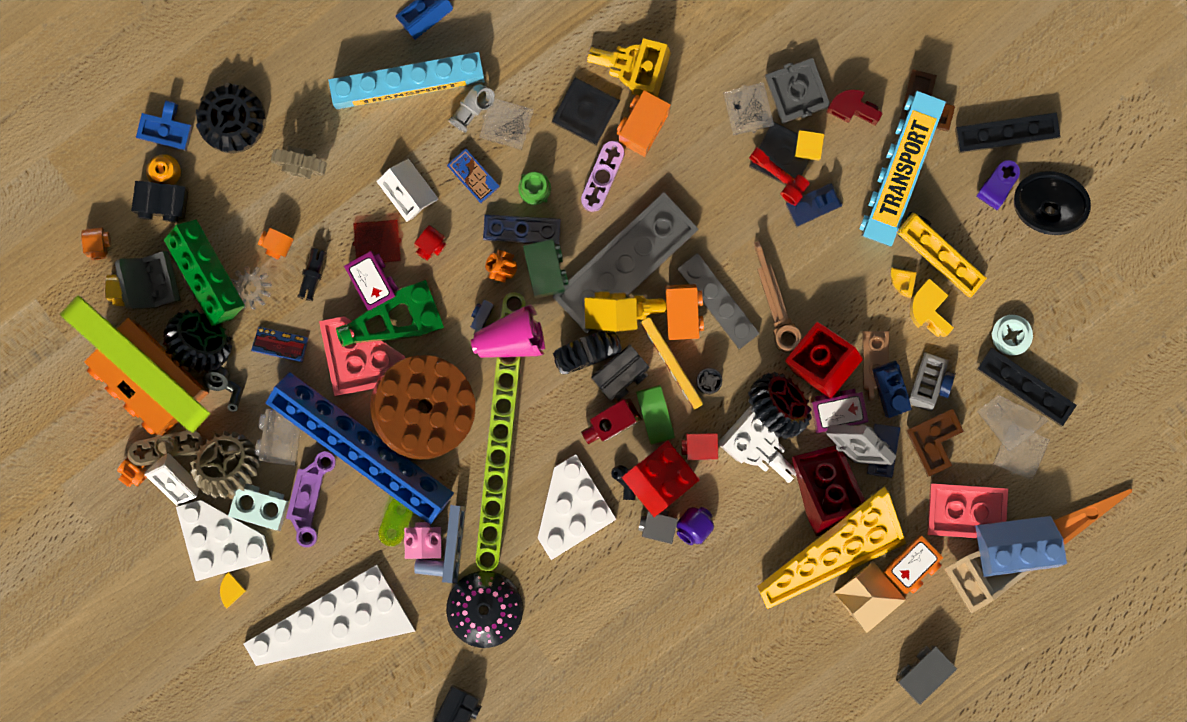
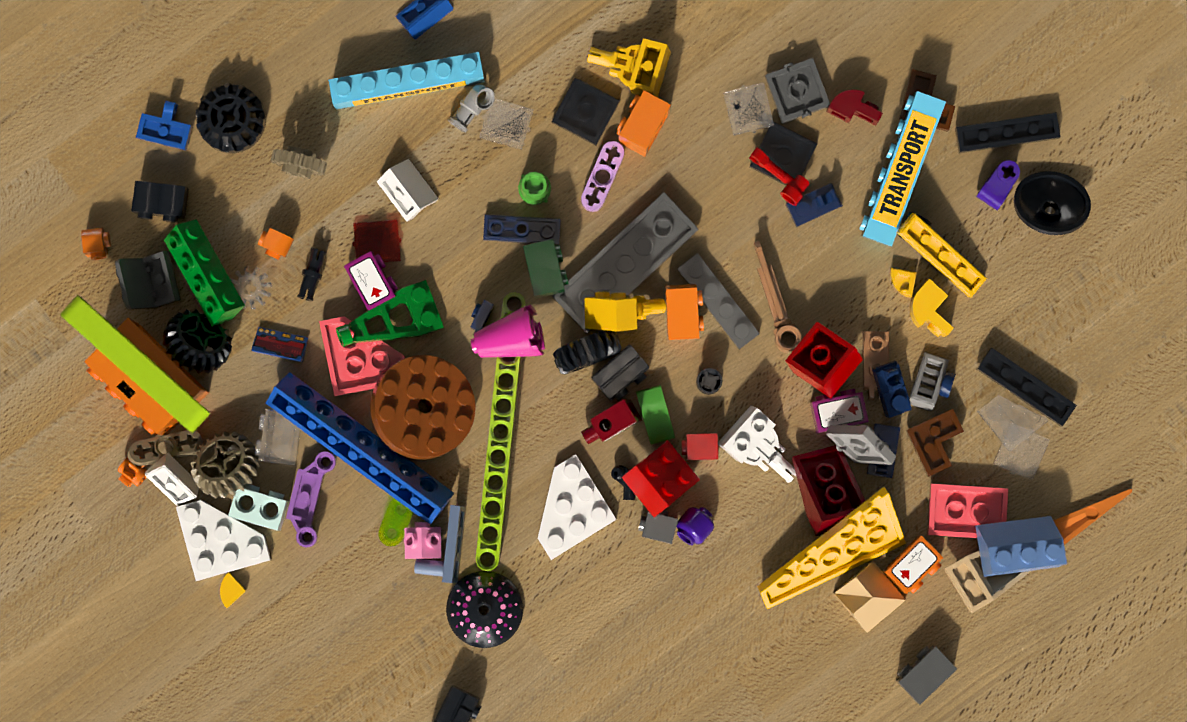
(113, 290): yellow plate -> none
(169, 175): light orange cone -> none
(219, 381): pearl dark grey plate -> none
(347, 616): white wing -> none
(430, 243): red plate -> none
(473, 176): tile -> none
(501, 266): orange gear -> none
(671, 363): yellow tile -> none
(780, 405): black gear -> none
(809, 145): yellow tile -> none
(1023, 339): light aqua gear -> none

